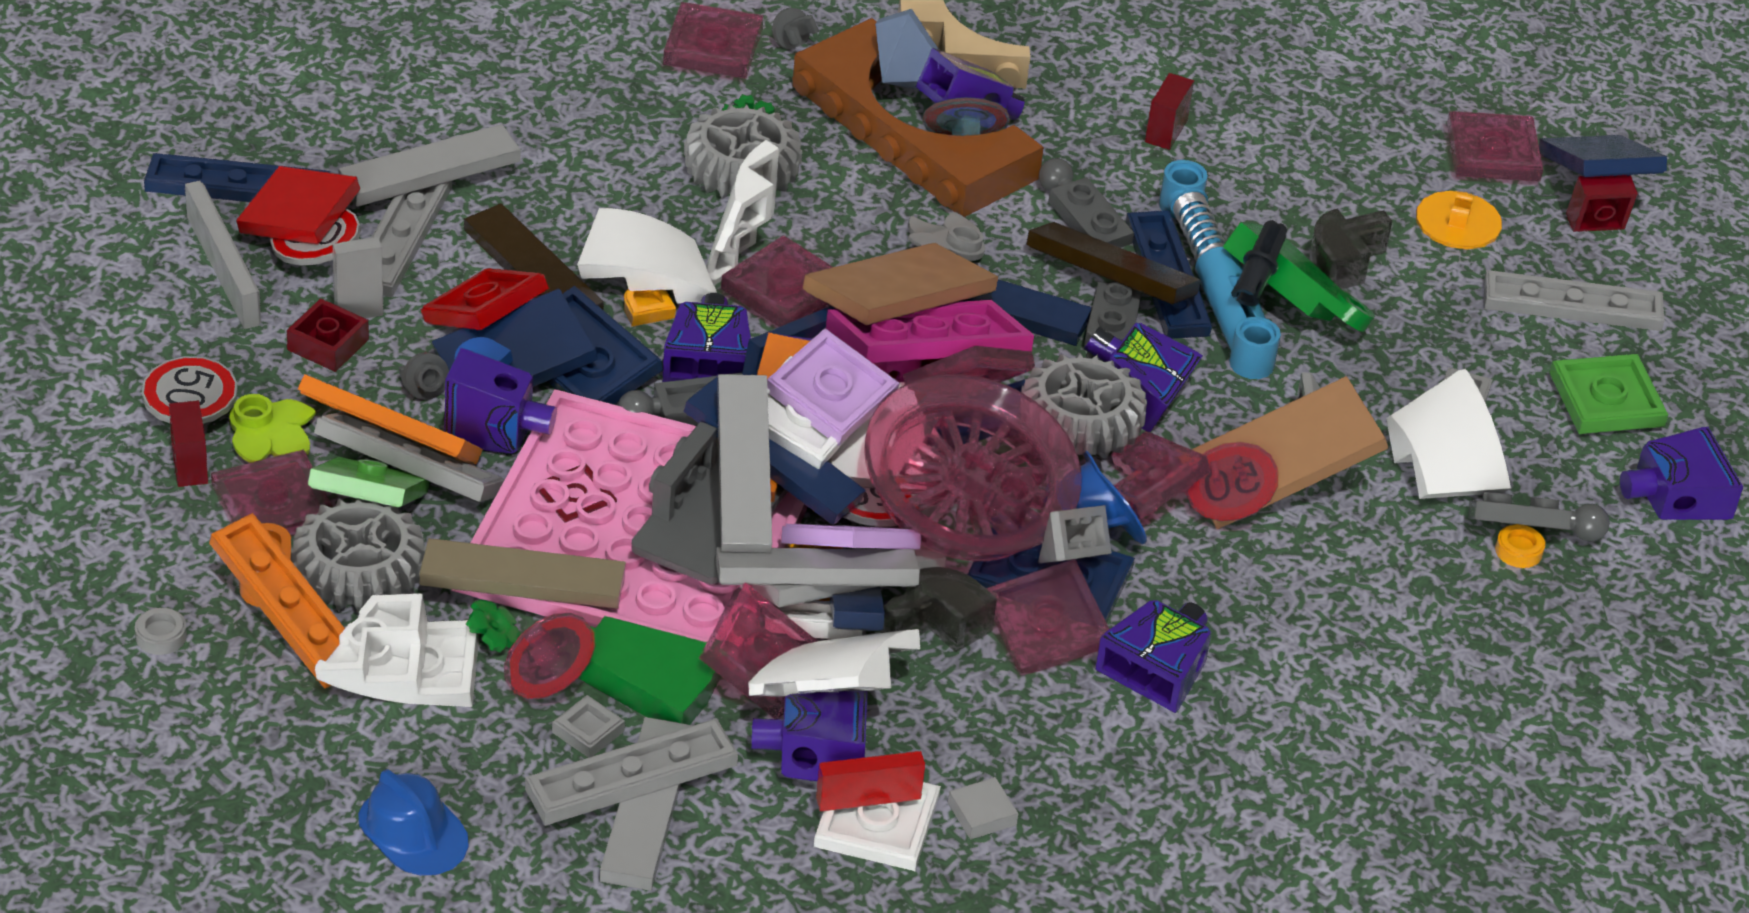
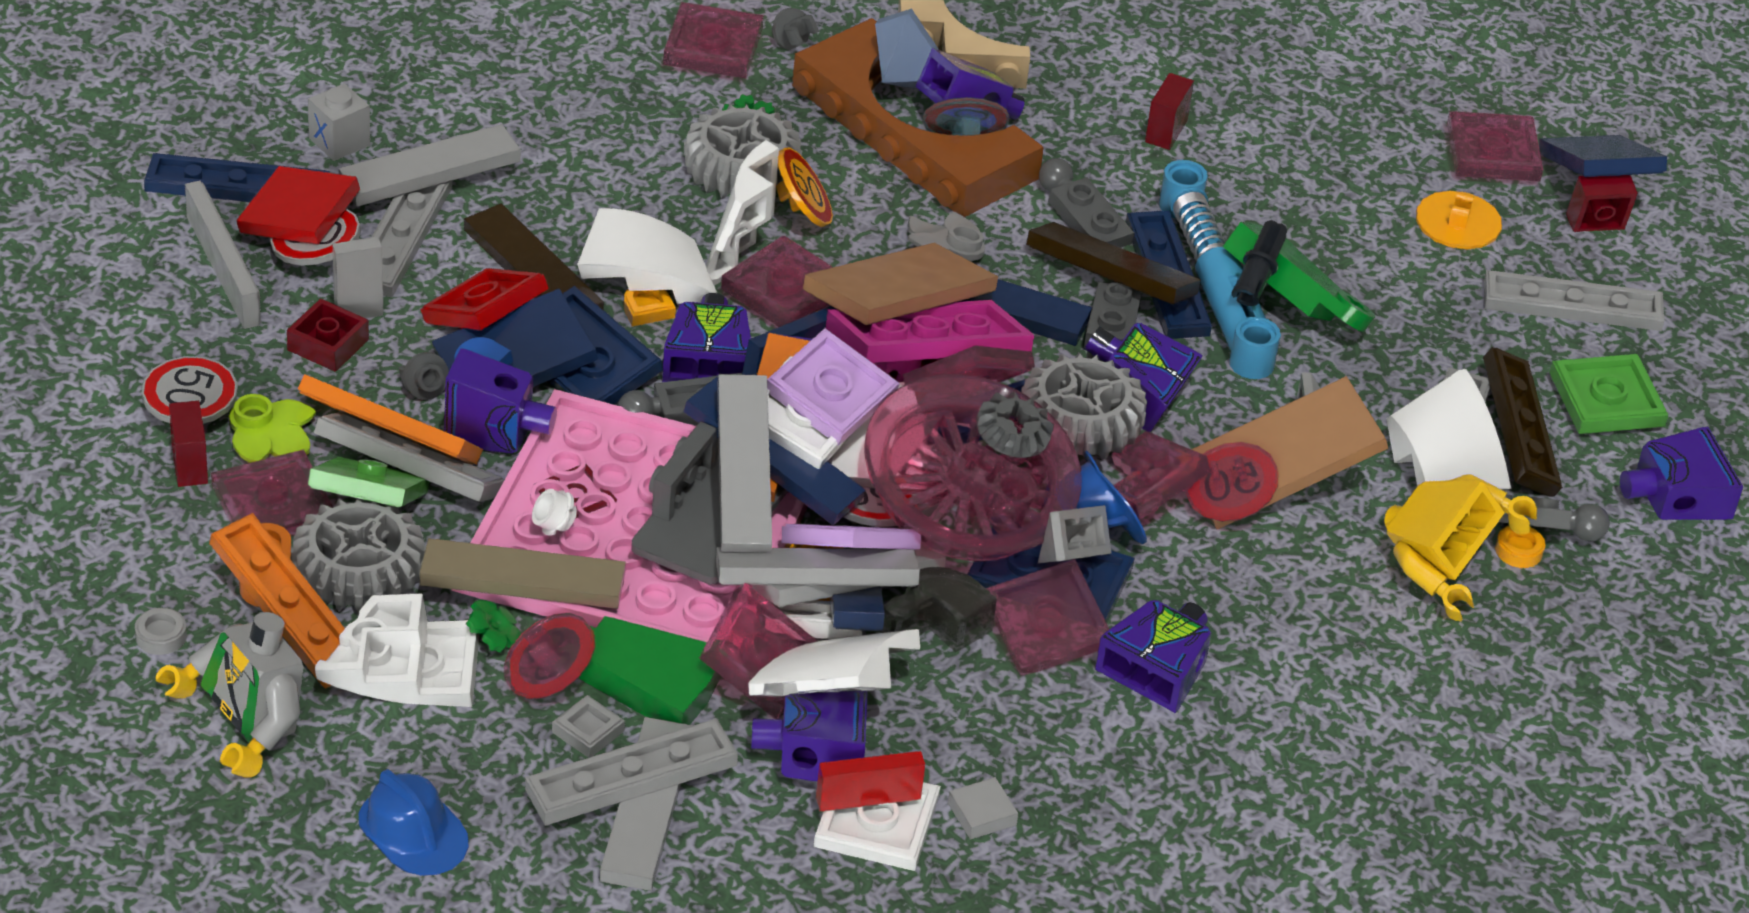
(251, 680): none -> torso
(339, 122): none -> light grey brick
(554, 511): none -> white plate
(802, 188): none -> light orange piece
(1000, 432): none -> dark grey gear
(1344, 245): clear smoke brick -> none
(1445, 527): none -> yellow torso
(1522, 422): none -> dark brown tile

